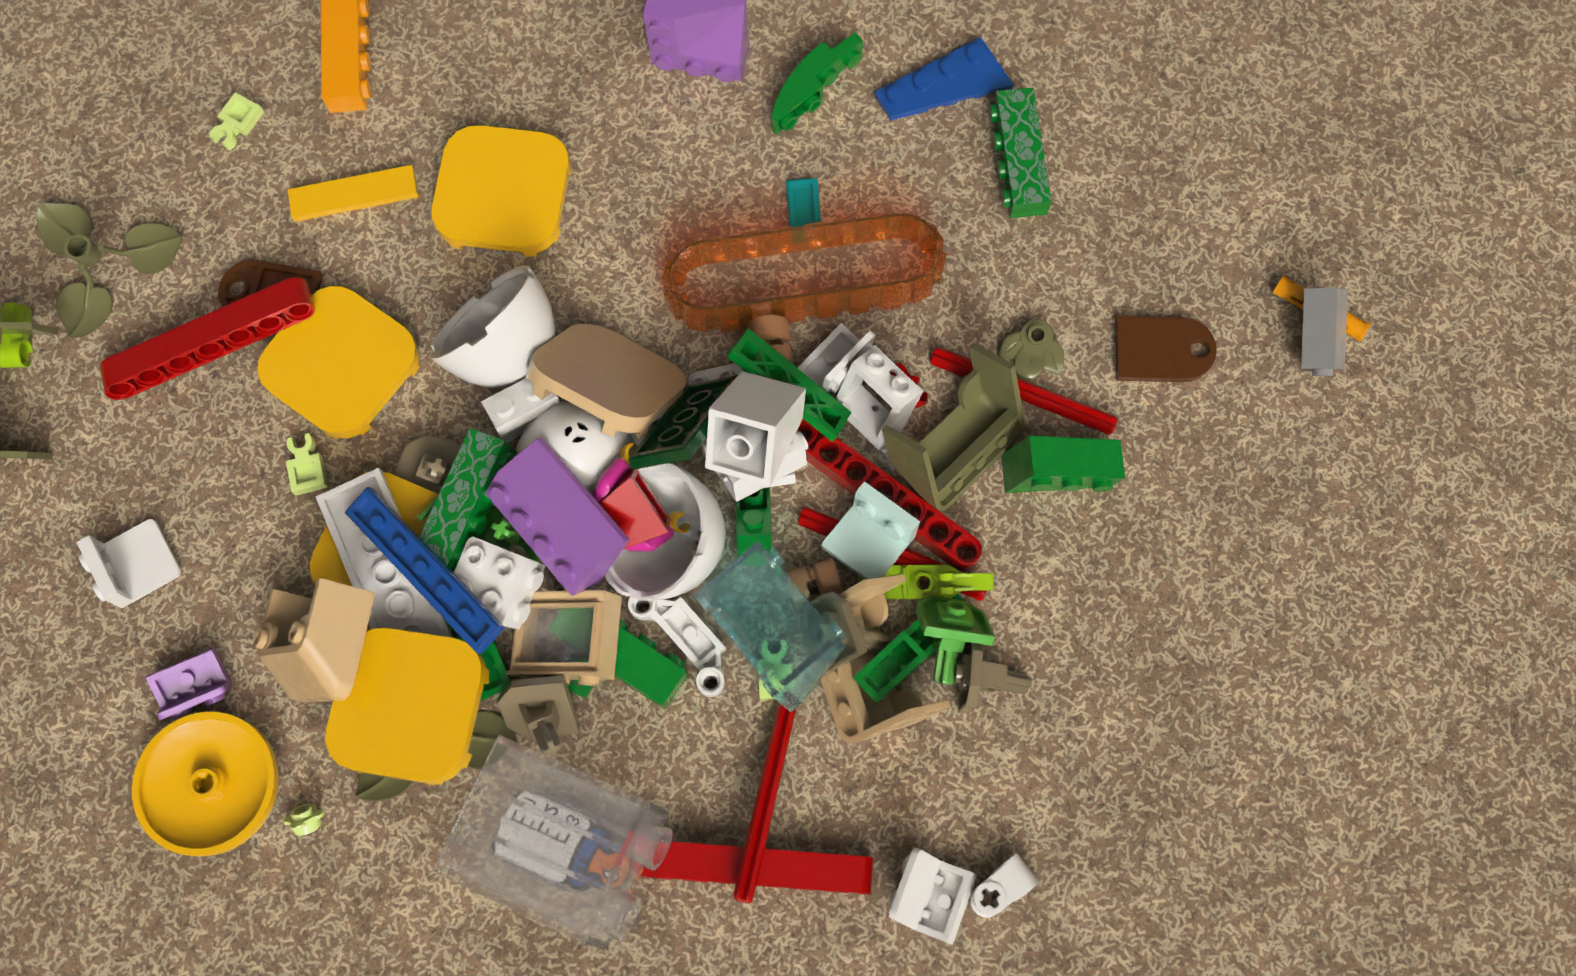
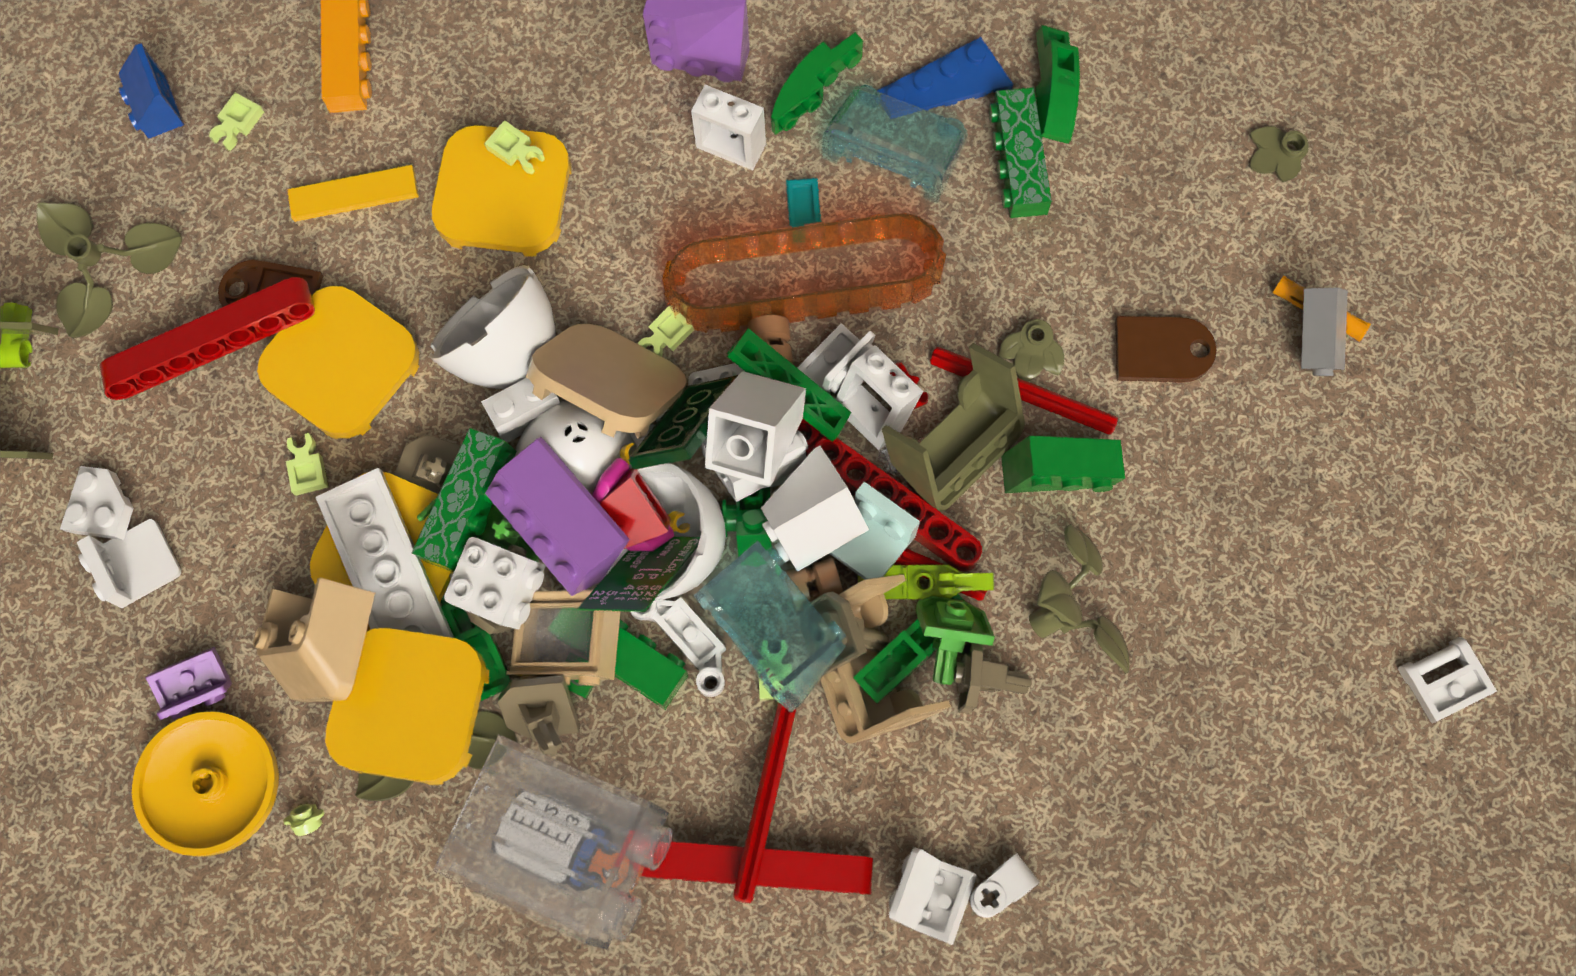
(97, 505): none -> white plate
(148, 94): none -> blue slope
(425, 570): blue tile -> none
(513, 145): none -> yellowish green plate
(640, 577): none -> green sticker
(667, 332): none -> yellowish green plate
(717, 122): none -> white window
(729, 516): none -> green plate
(812, 512): none -> white slope
(896, 139): none -> clear light blue windscreen
(1059, 84): none -> green slope
(1062, 610): none -> olive plant
(1275, 155): none -> olive plate
(1453, 690): none -> white plate

